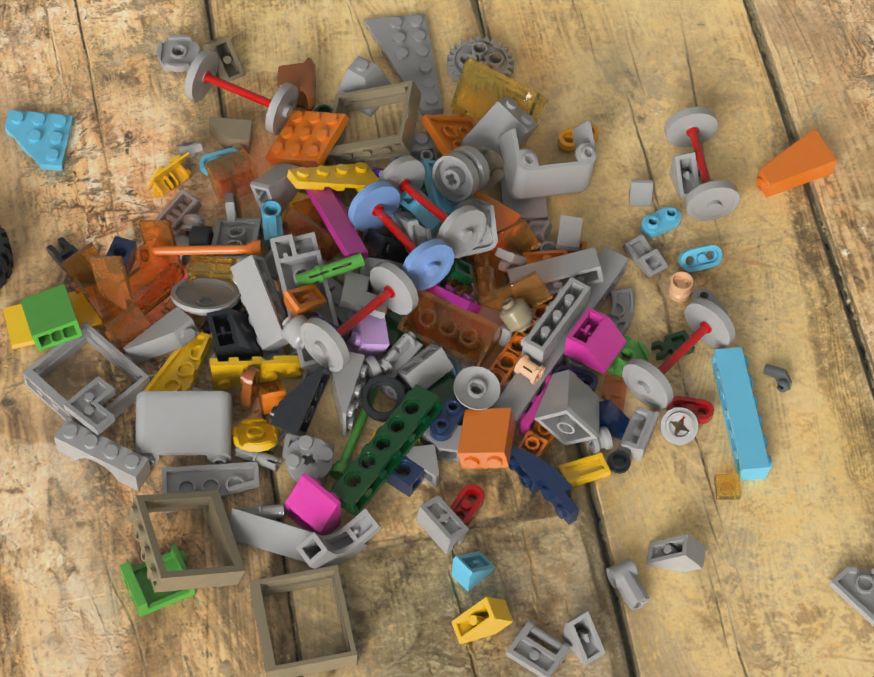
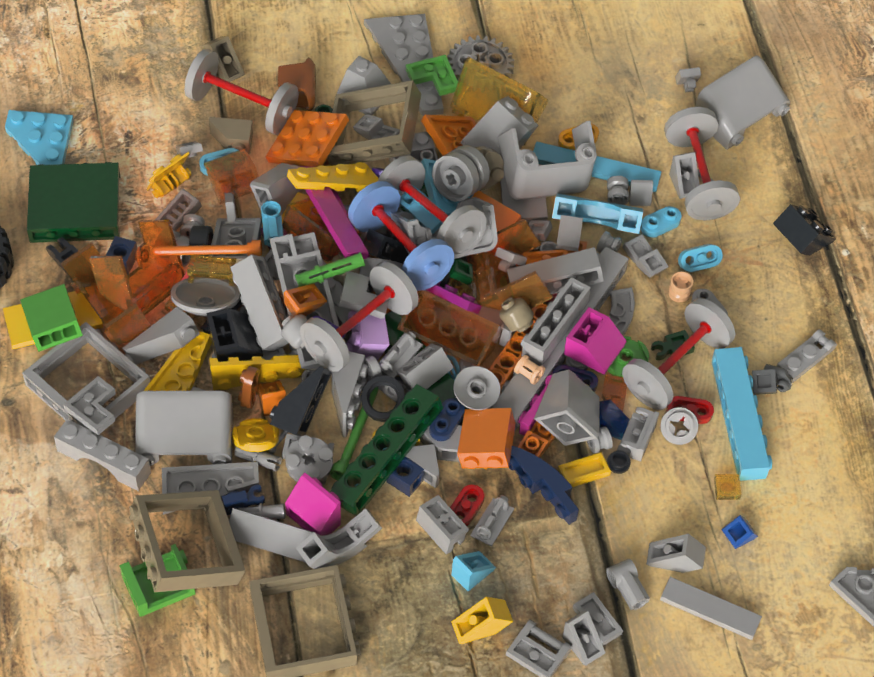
(73, 202): none -> dark green panel
(177, 63): light grey plate -> none
(242, 499): none -> dark blue plate
(373, 128): none -> light grey slope
(436, 70): none -> bright green plate
(493, 520): none -> light grey hinge
(599, 212): none -> medium azure arch
(603, 167): none -> medium azure tile
(603, 621): none -> light grey plate
(608, 241): none -> light grey wheel
(617, 190): none -> light grey wheel
(688, 78): none -> light grey tile
(711, 608): none -> light grey tile
(739, 532): none -> blue slope
(743, 99): none -> light grey windscreen
(764, 381): none -> dark grey plate
(797, 165): orange slope -> none
(804, 229): none -> black slope
(807, 355): none -> light grey plate

